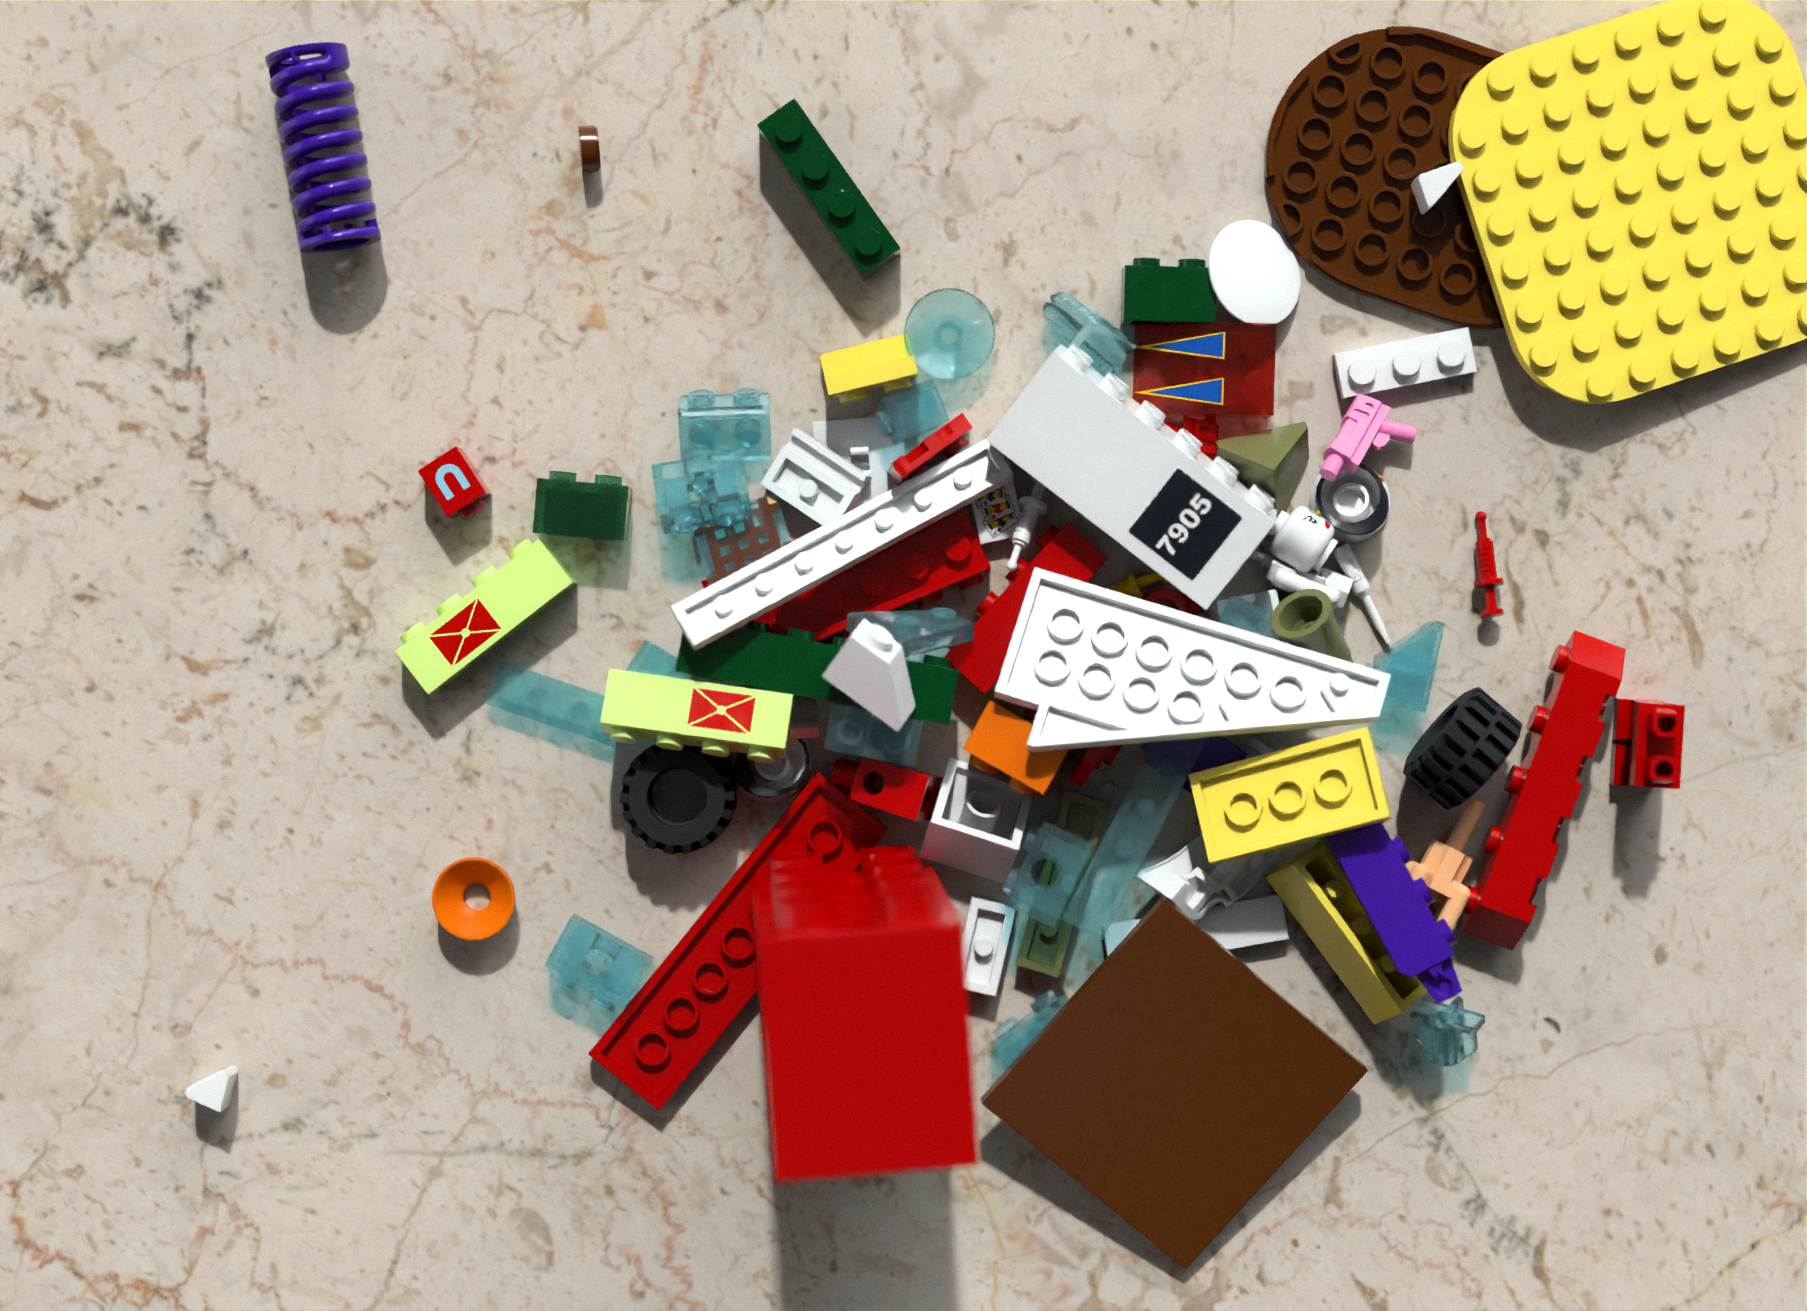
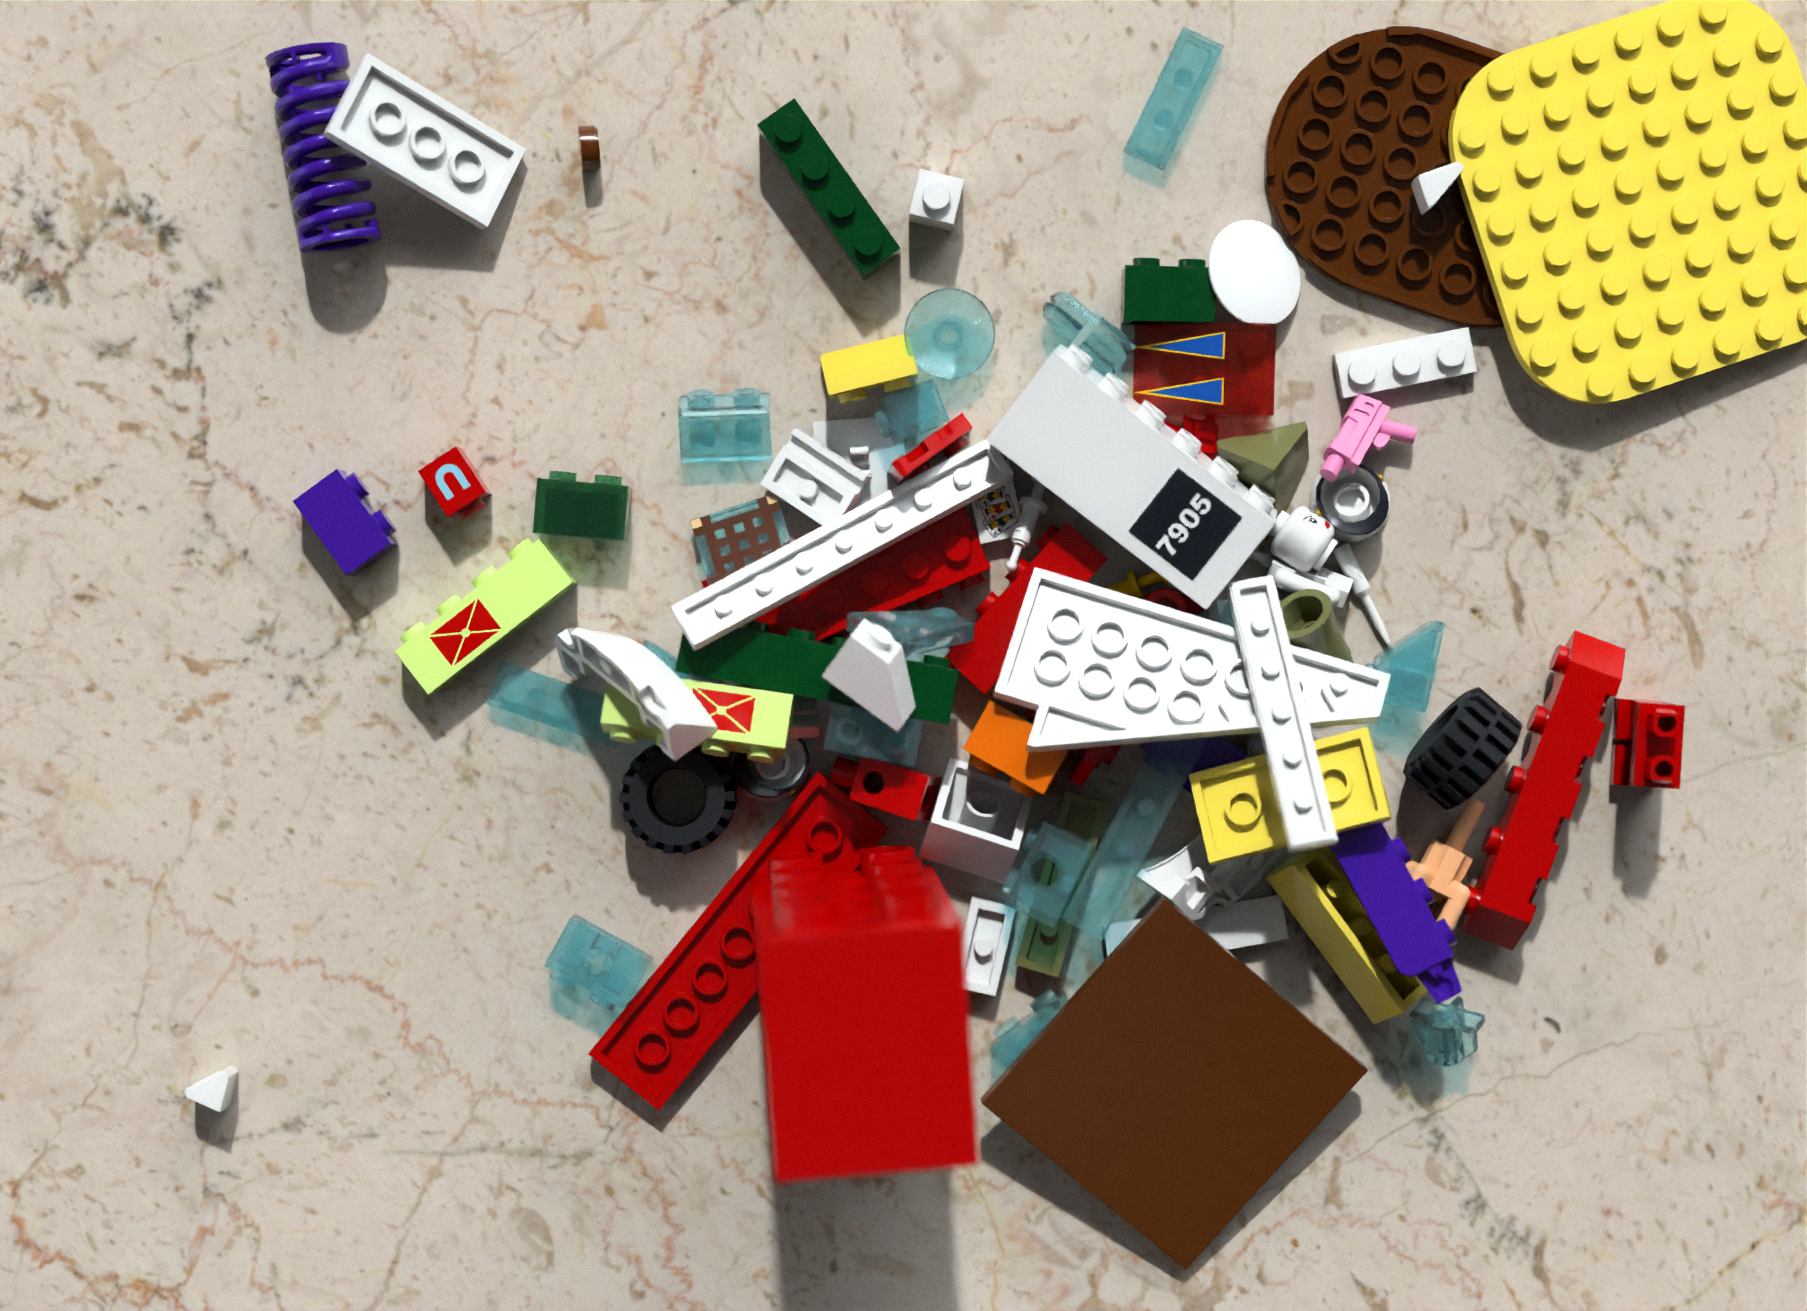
(346, 521): none -> dark purple brick
(424, 141): none -> white plate
(450, 902): orange piece -> none
(644, 680): none -> white windscreen
(702, 492): clear light blue brick -> none
(936, 200): none -> white brick
(1173, 98): none -> clear light blue tile
(1281, 714): none -> white tile
(1487, 569): red piece -> none

